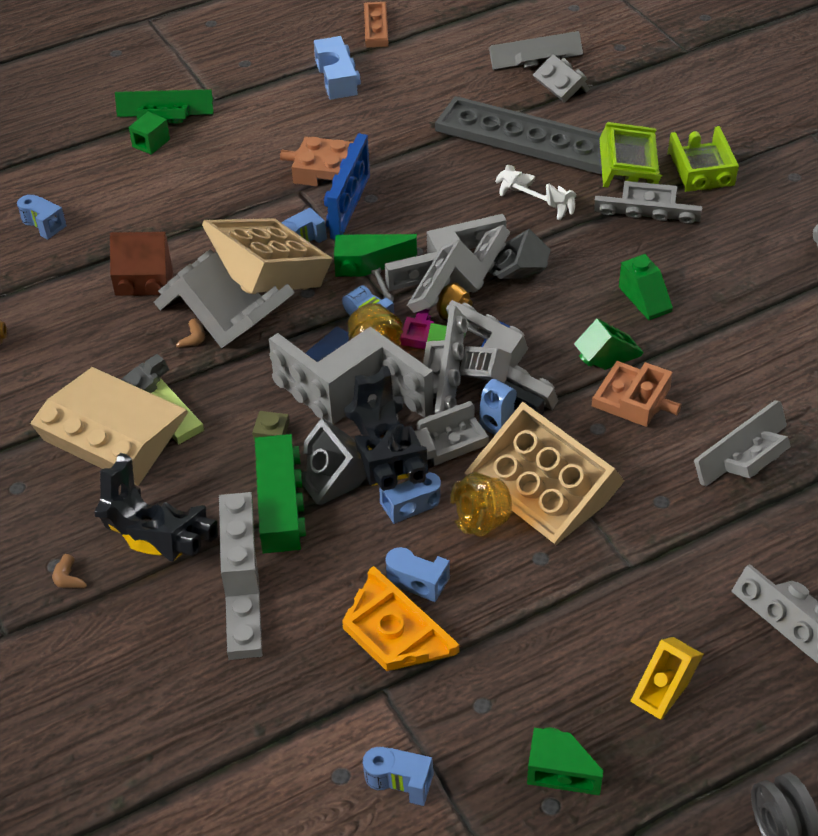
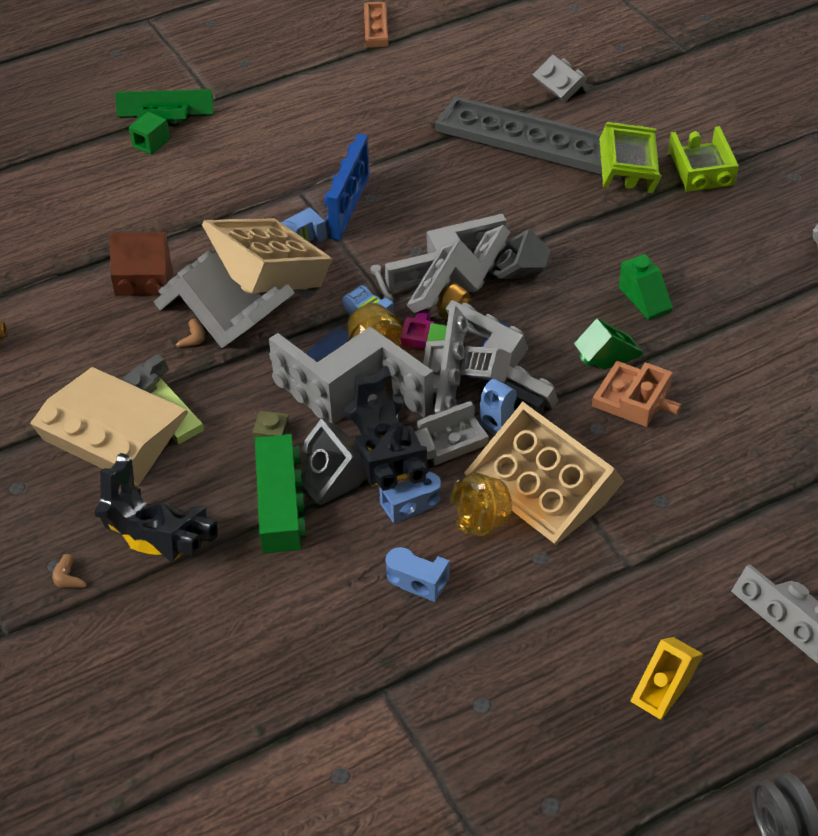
(41, 213): medium blue leg -> none
(240, 576): light grey bracket -> none
(316, 159): nougat plate -> none
(338, 68): light blue arch -> none
(367, 252): green slope -> none
(394, 627): light orange wing -> none
(399, 771): medium blue leg -> none
(535, 50): light grey bracket -> none
(555, 198): white piece -> none
(562, 763): green slope -> none
(649, 201): light grey bracket -> none
(746, 447): light grey bracket -> none

